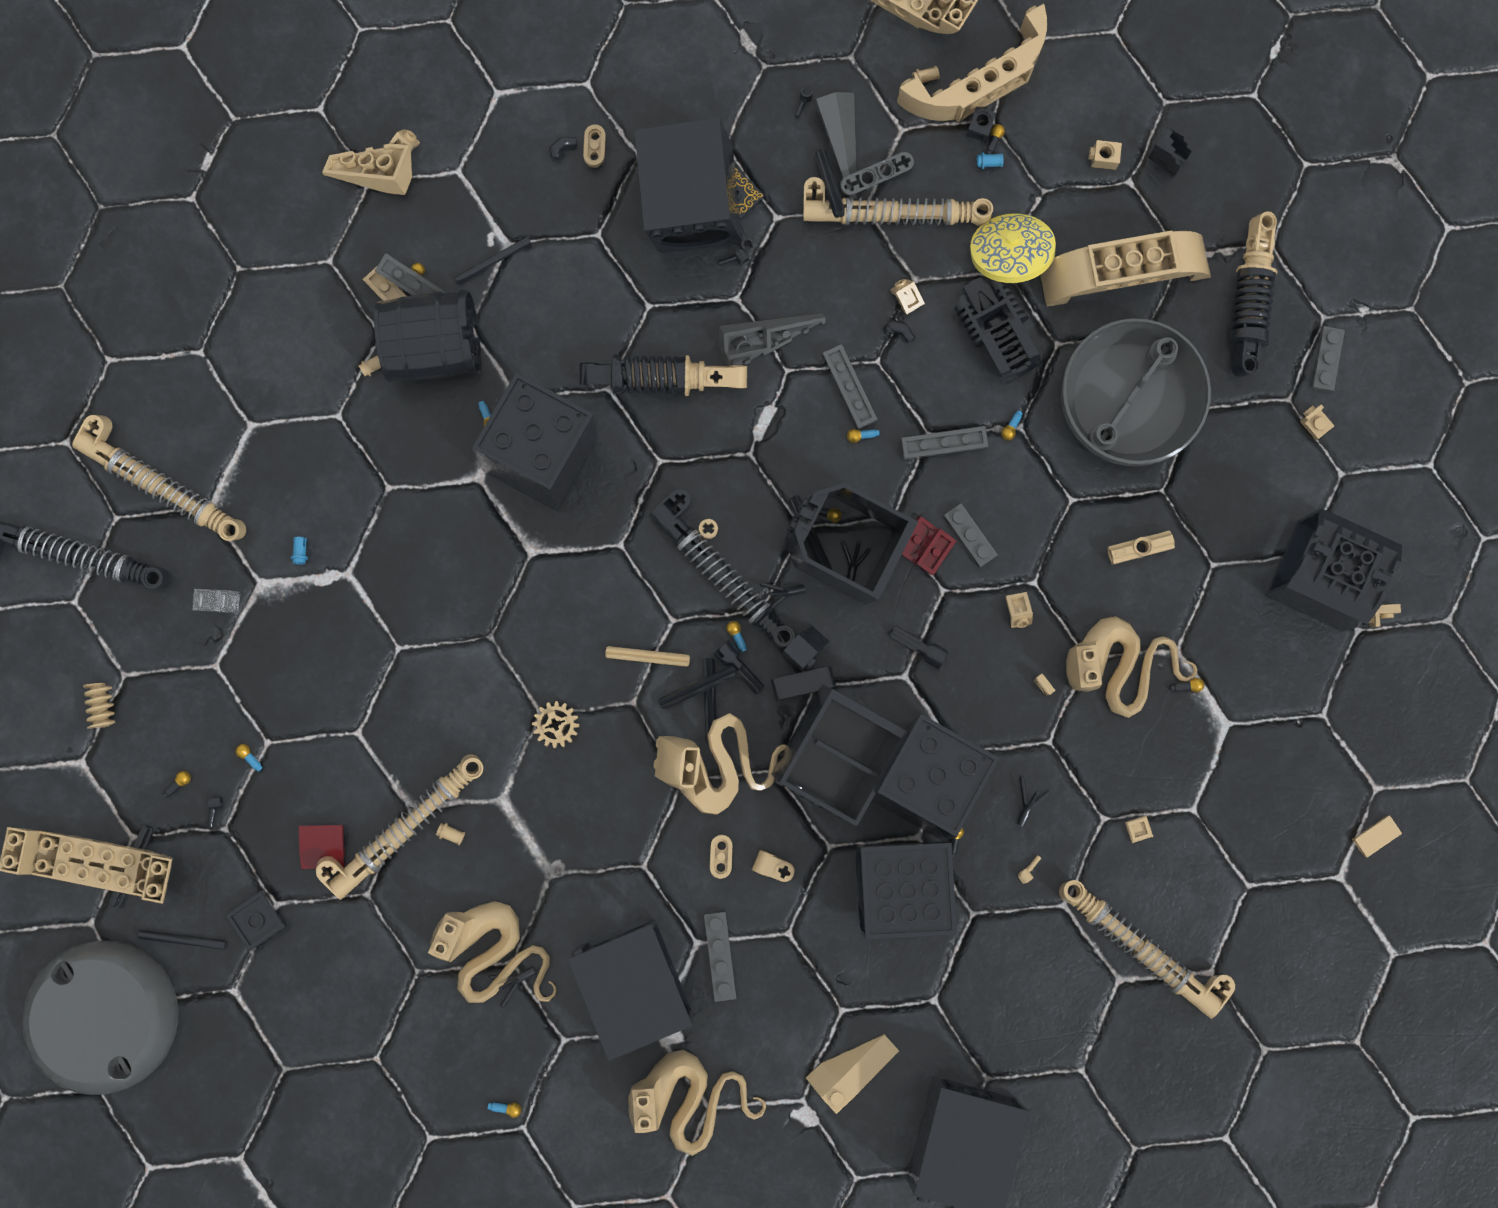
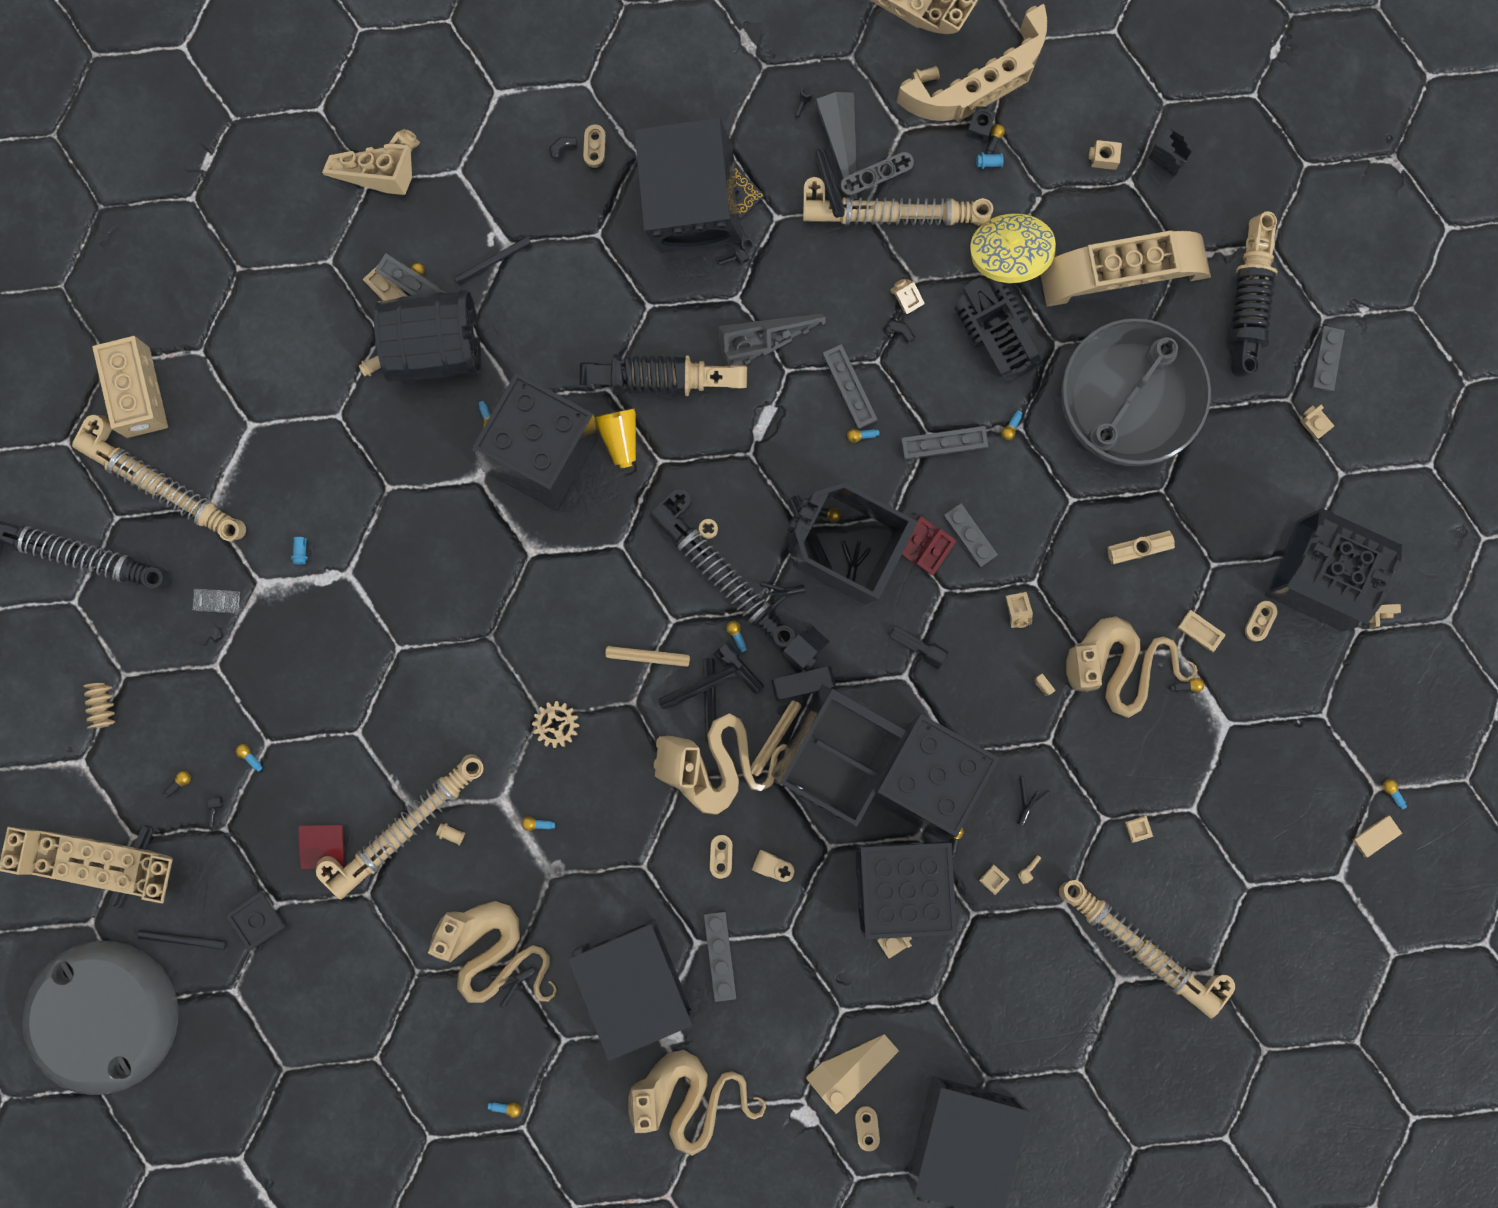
(130, 387): none -> tan piece
(530, 824): none -> piece
(619, 436): none -> yellow cone
(775, 737): none -> tan axle
(867, 1128): none -> tan plate
(892, 946): none -> tan bracket
(994, 879): none -> tan tile
(1201, 631): none -> tan tile
(1261, 622): none -> tan plate
(1391, 787): none -> piece

